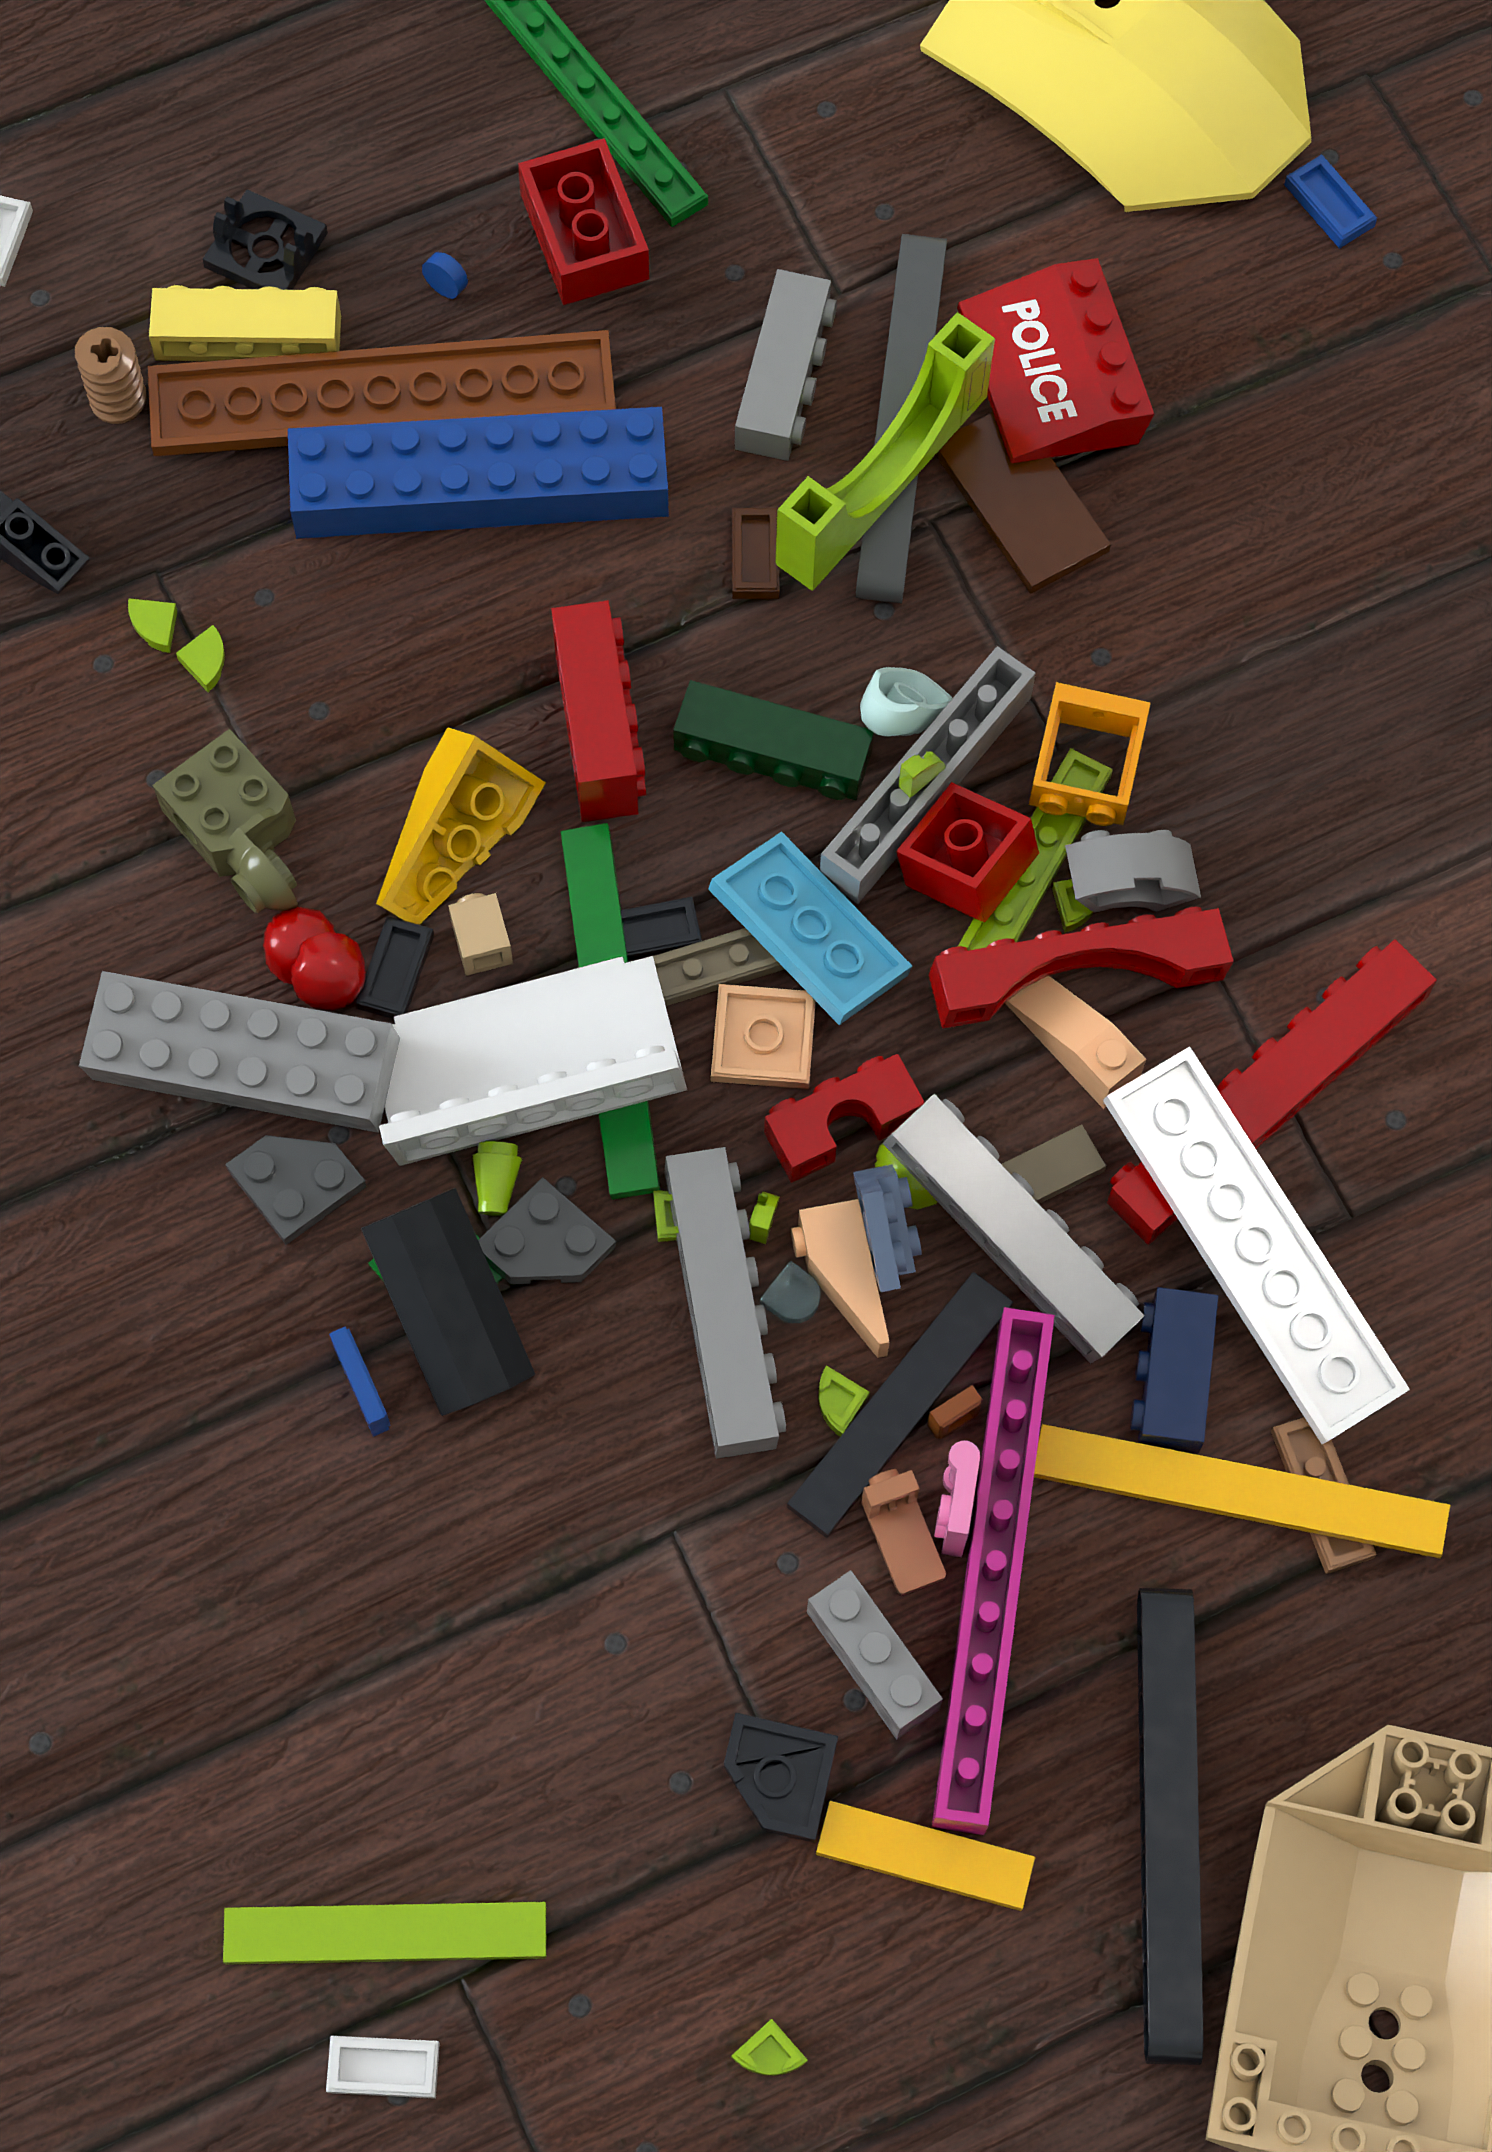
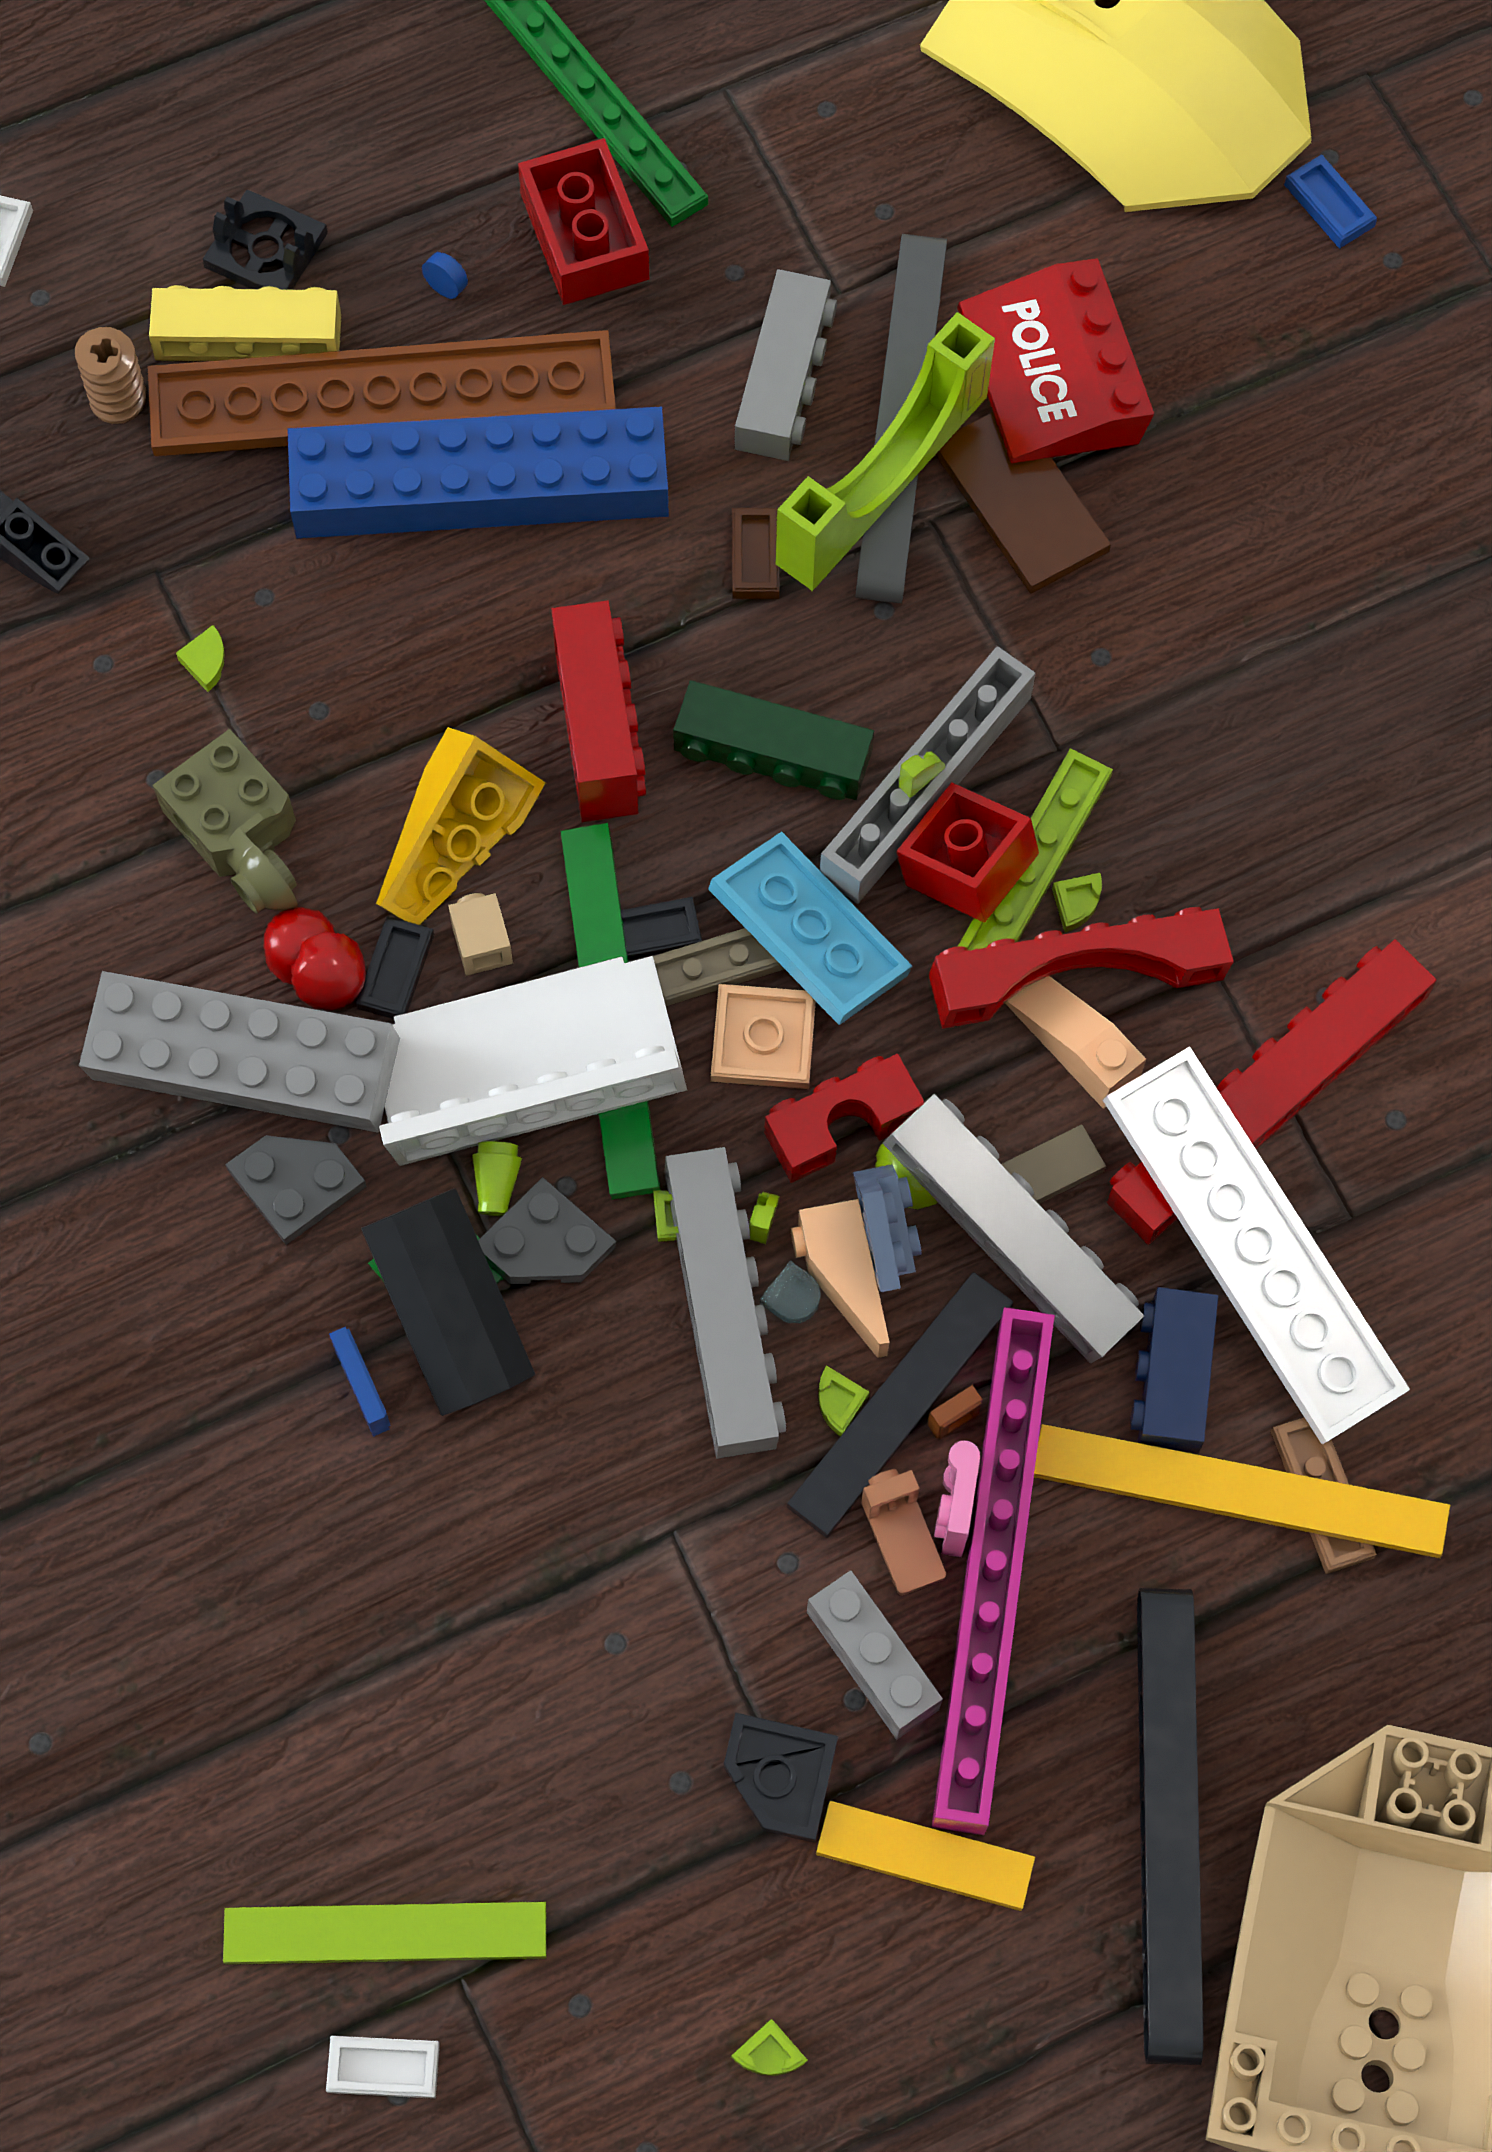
(154, 622): lime tile -> none
(901, 702): light aqua piece -> none
(1096, 712): light orange window -> none
(1132, 870): light grey brick -> none

